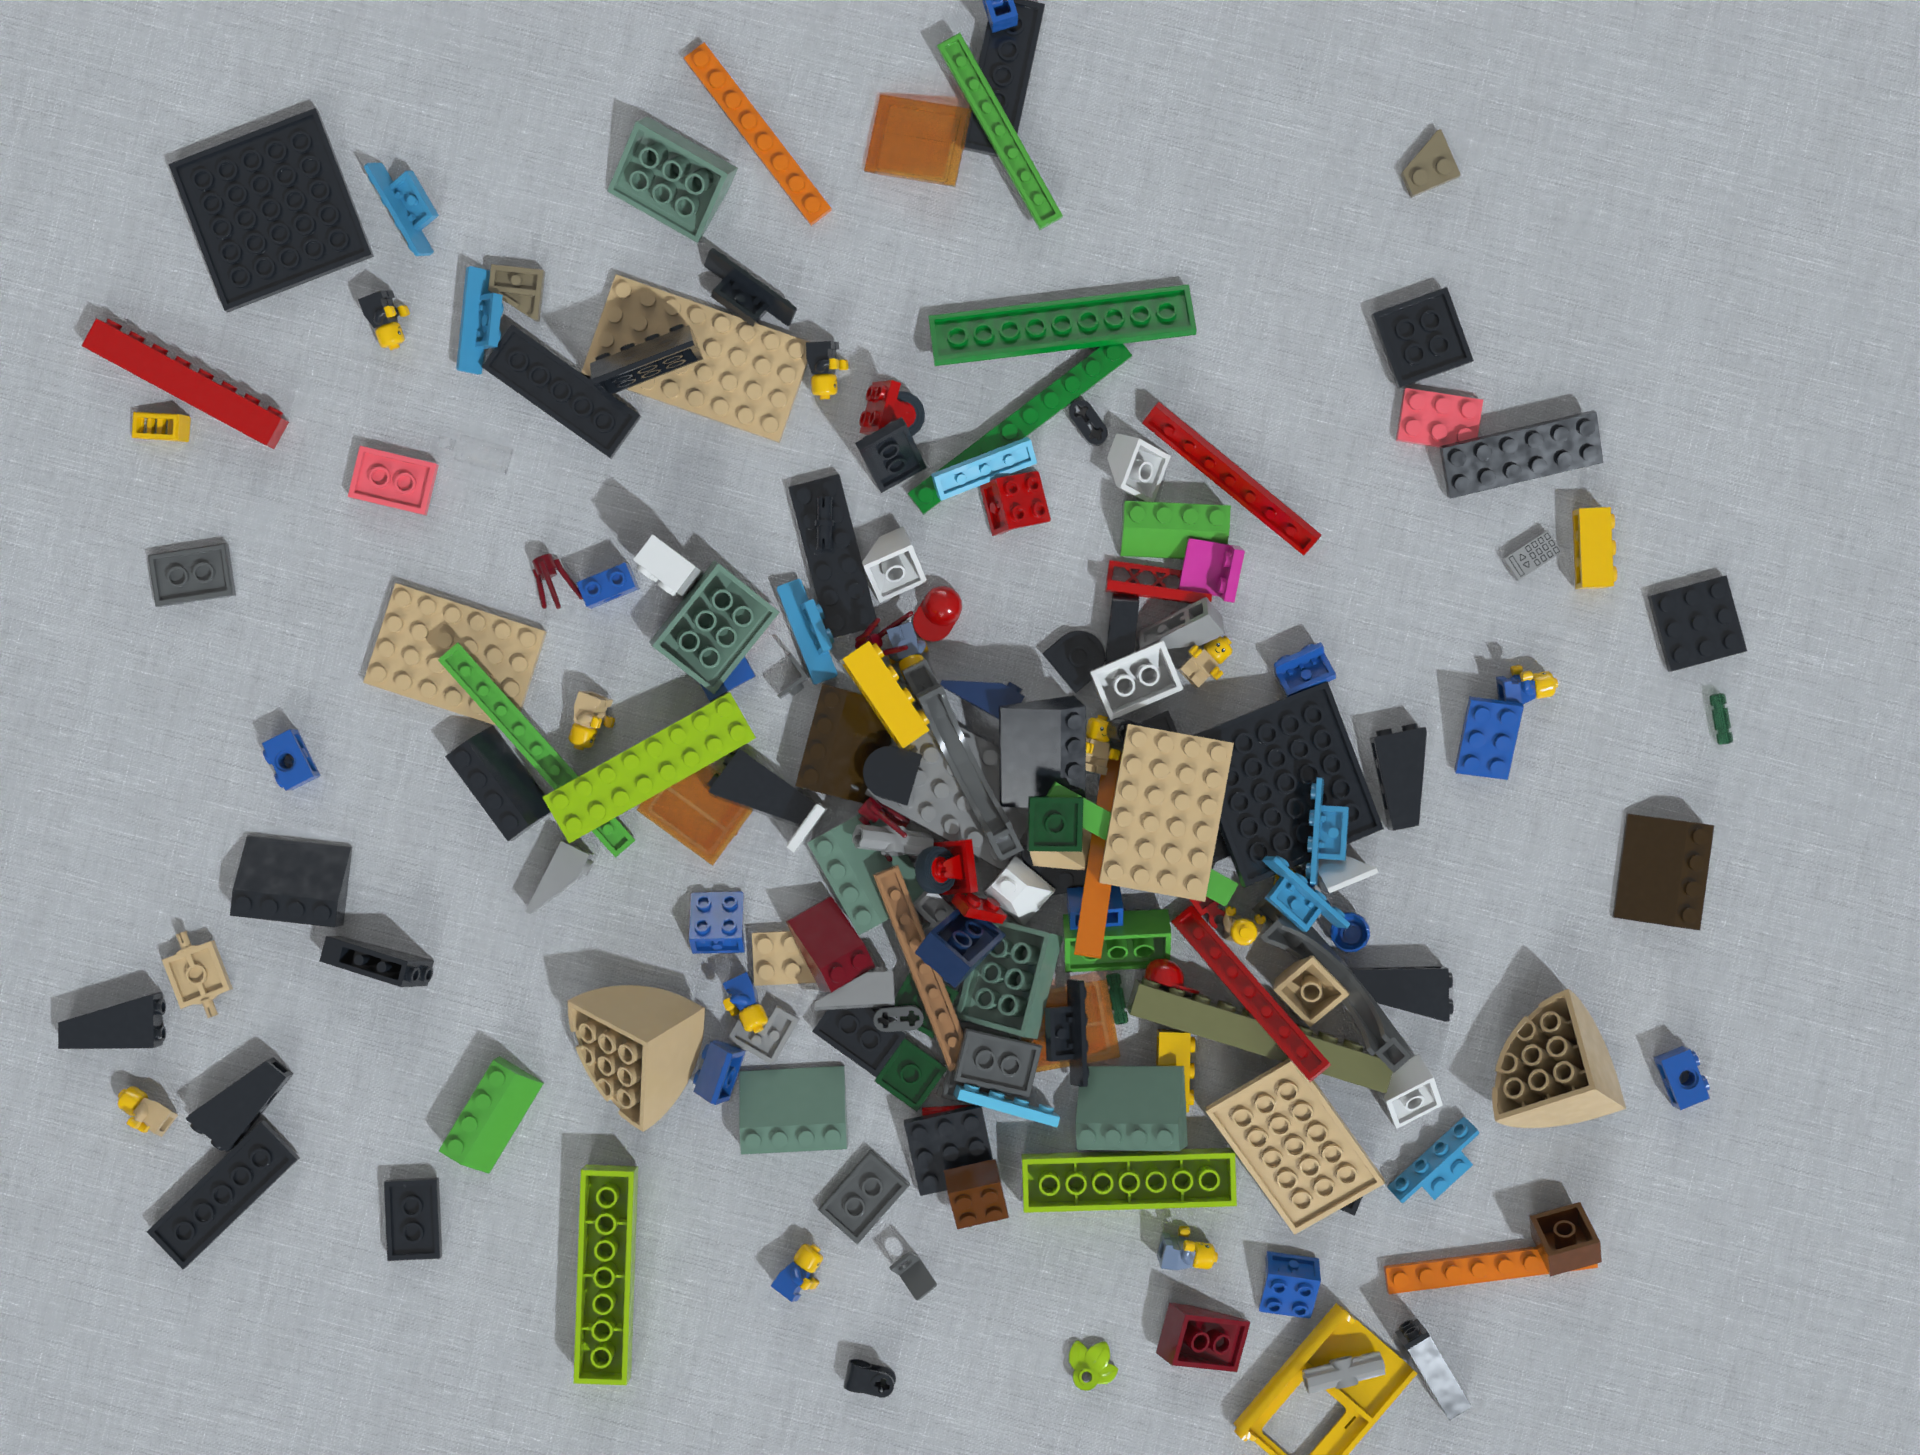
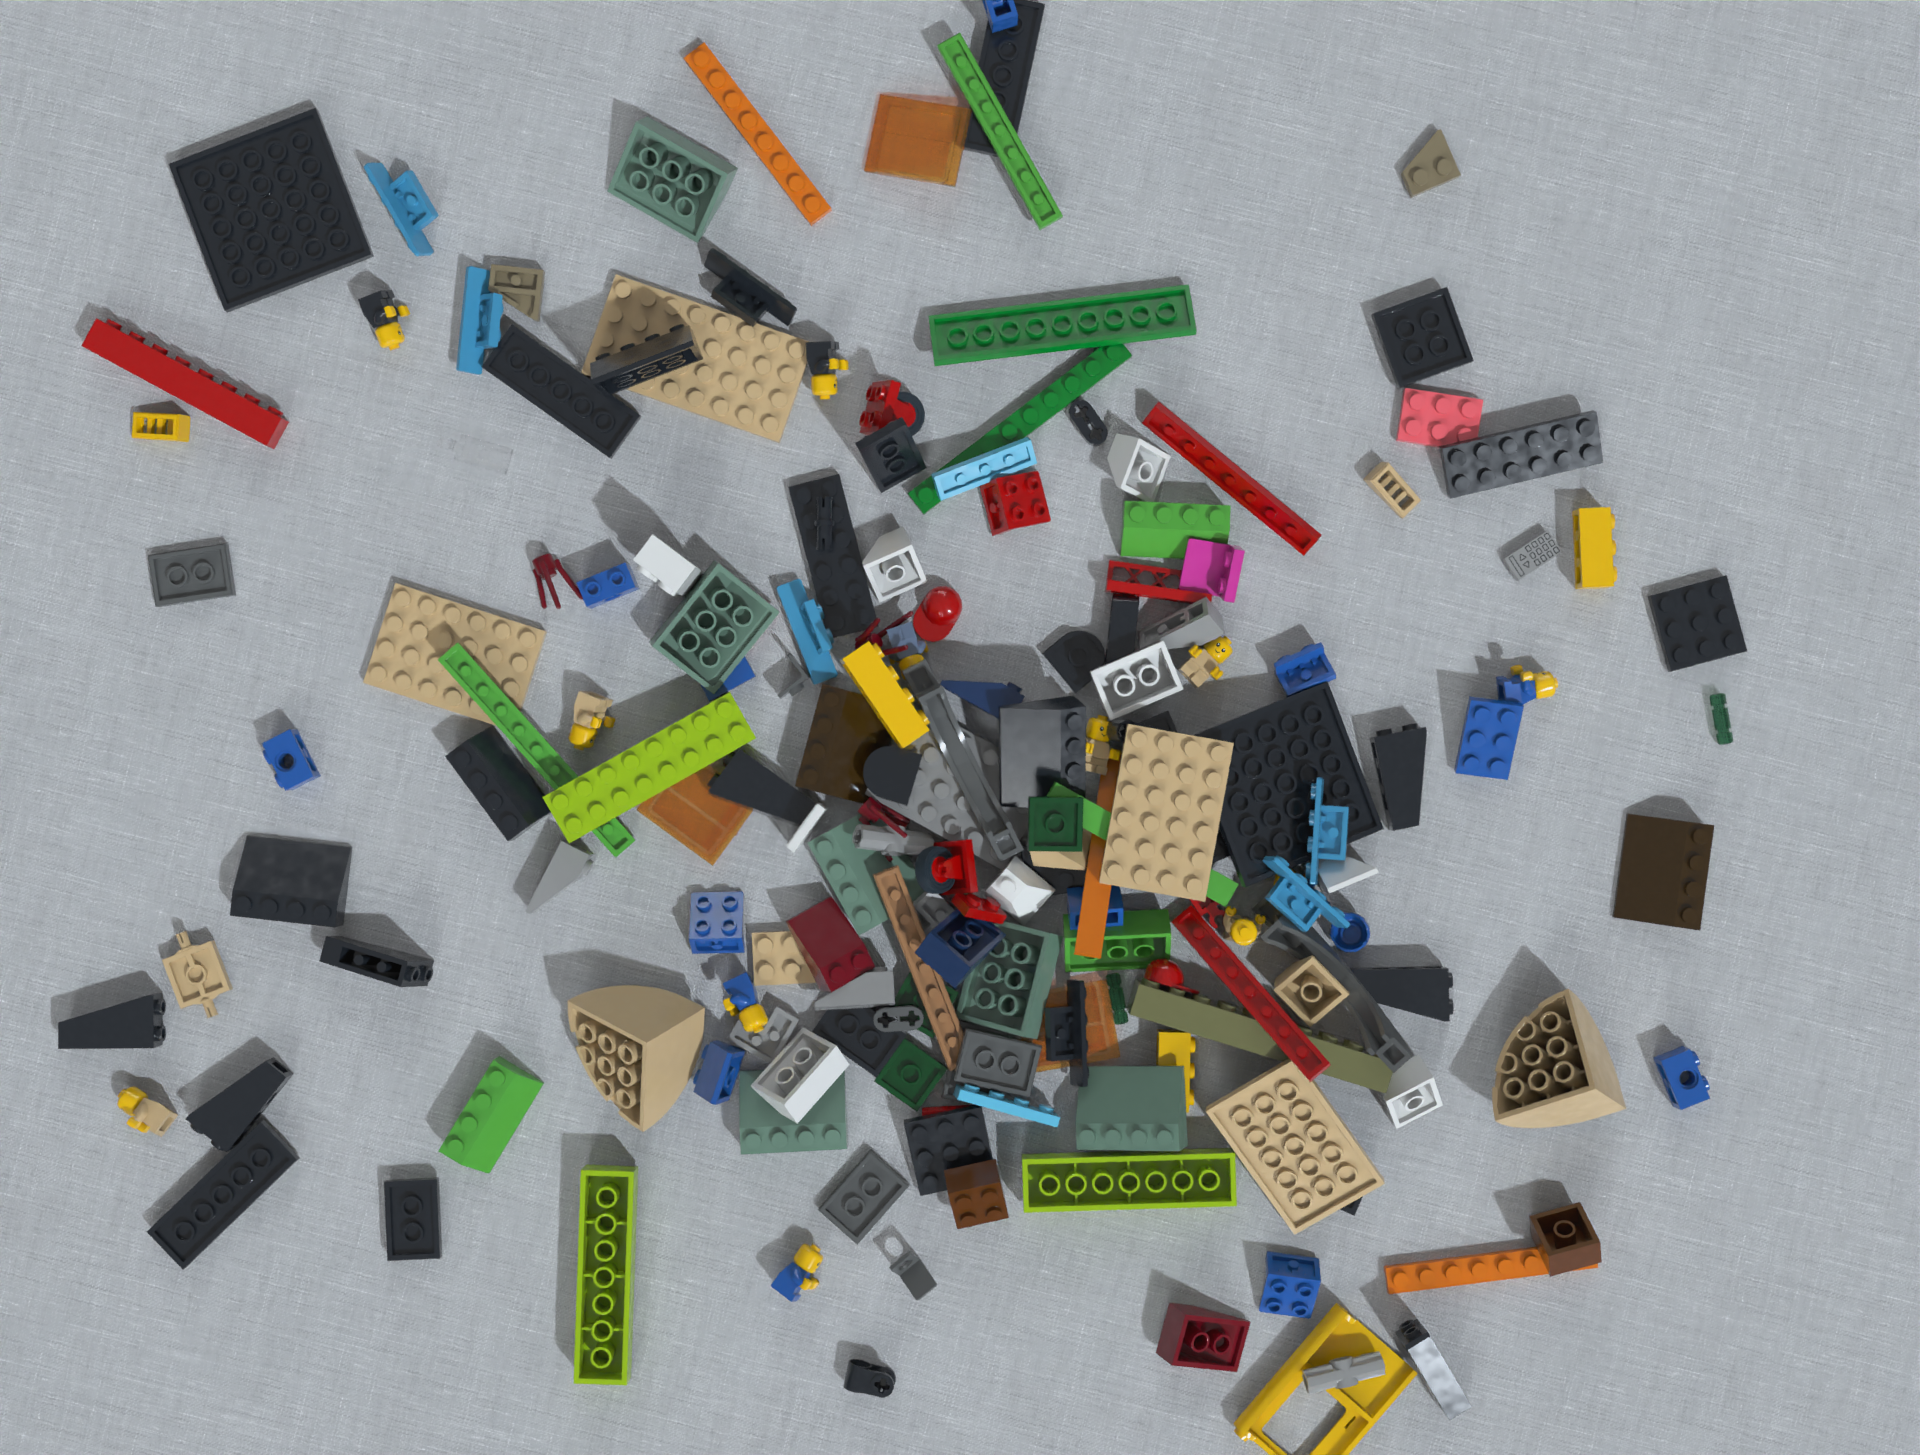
(393, 480): coral plate -> none
(800, 1074): none -> white slope
(1094, 1362): lime plate -> none
(1180, 1254): piece -> none
(1378, 487): none -> tan slope
(1437, 1165): dark azure bracket -> none

